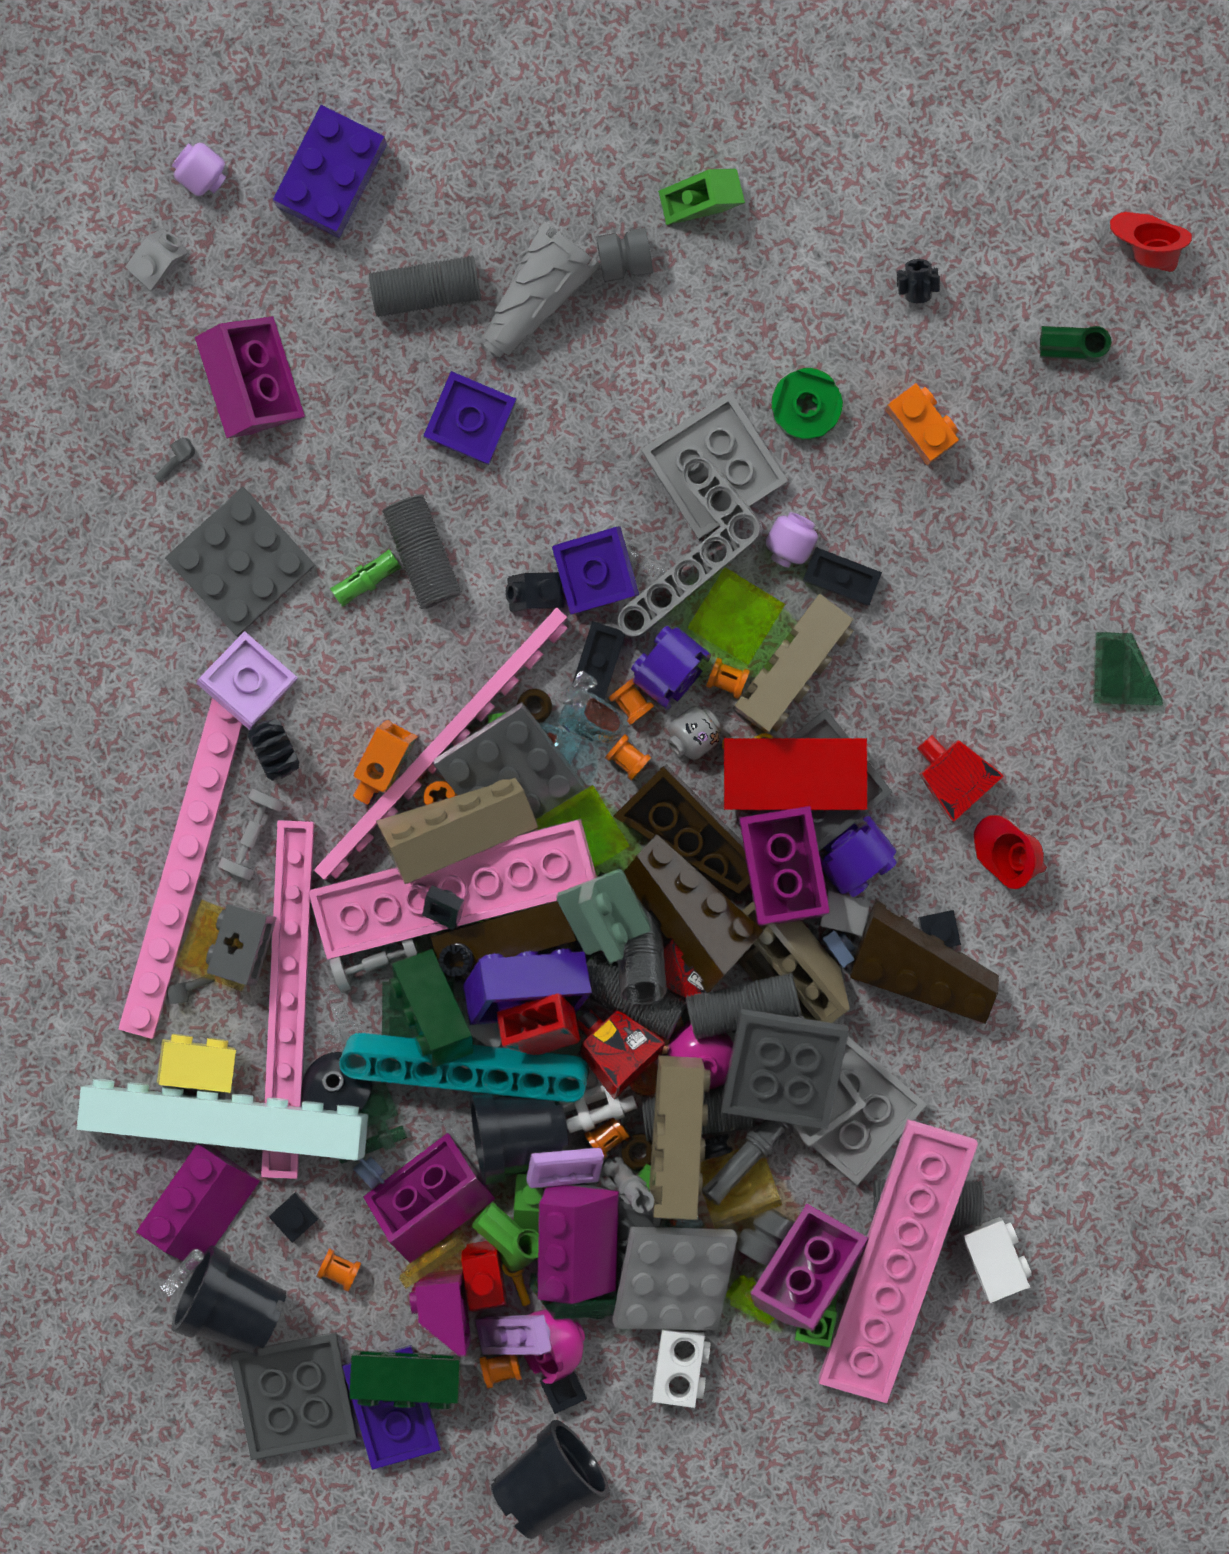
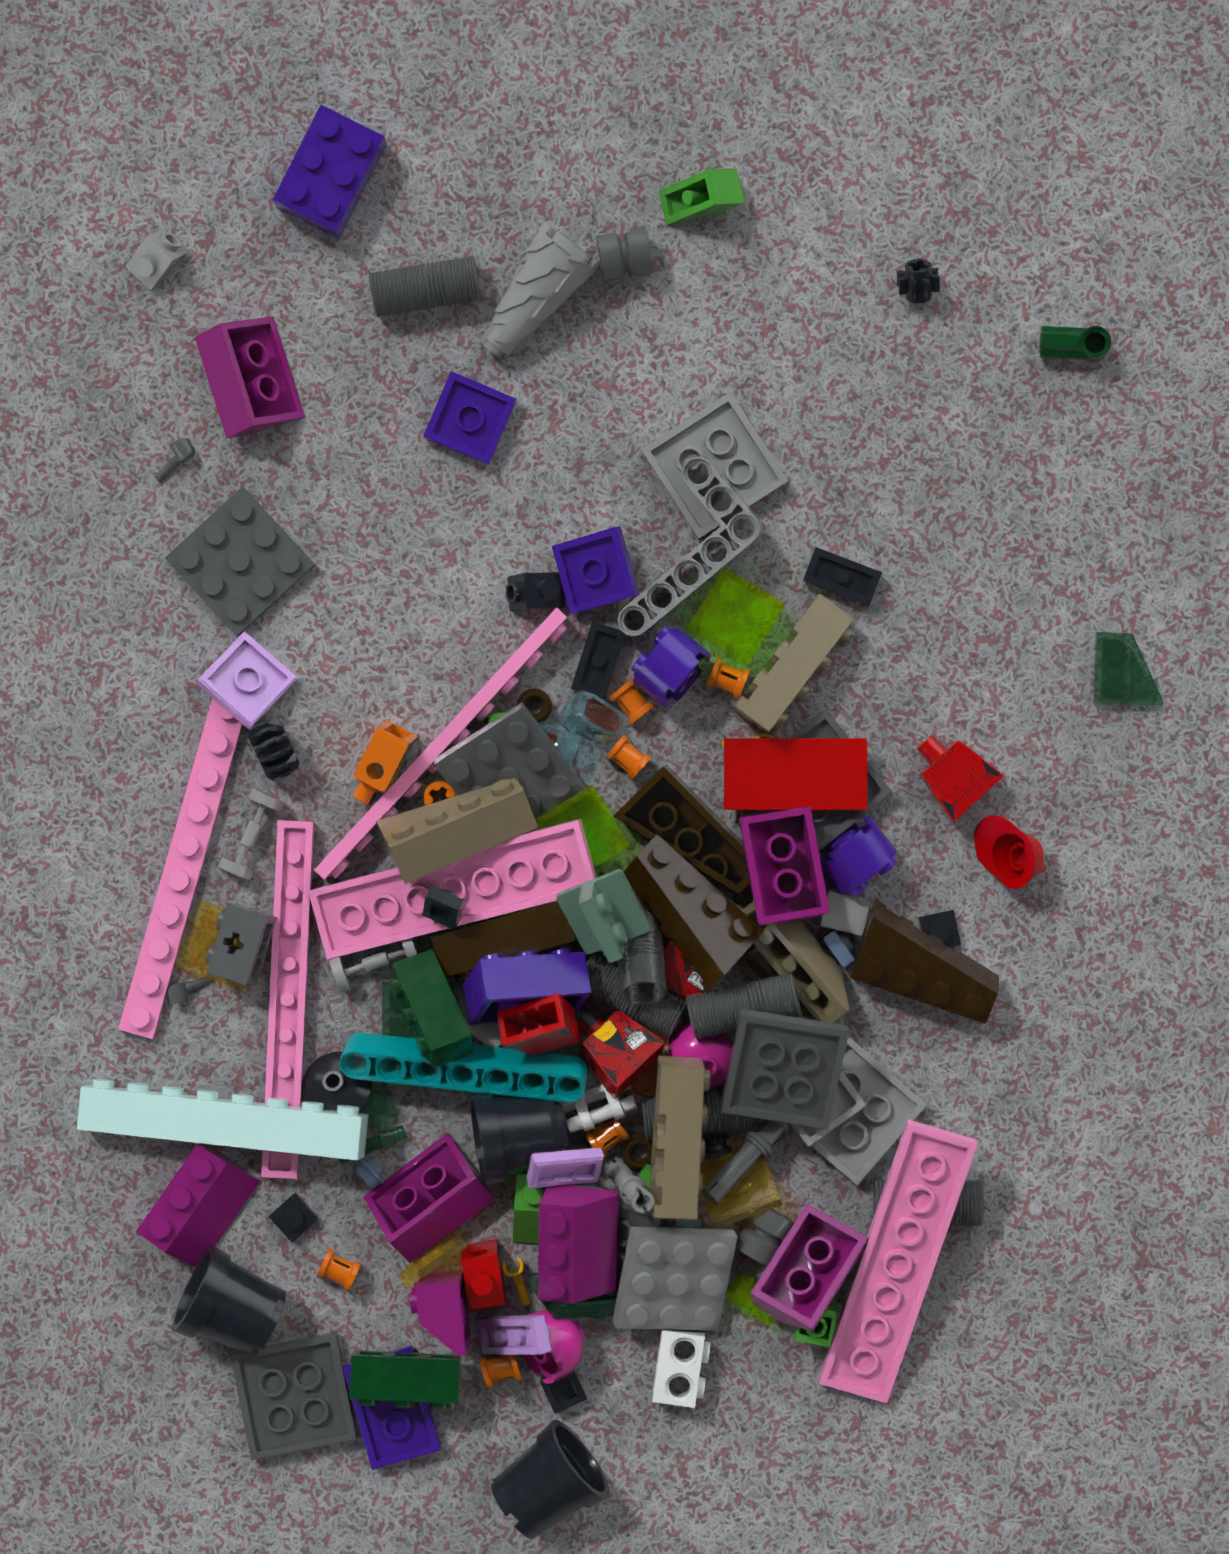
(182, 1272): clear bar -> none
(196, 1064): light yellow brick -> none
(199, 169): lavender head -> none
(365, 578): bright green pin -> none
(424, 556): dark grey piece -> none
(458, 970): black bush -> none
(507, 1237): bright green piece -> none
(576, 694): clear bar -> none
(694, 733): light grey head -> none
(791, 539): lavender head -> none
(798, 385): green plate -> none
(922, 423): orange brick -> none
(996, 1260): white brick -> none
(1152, 240): red piece -> none

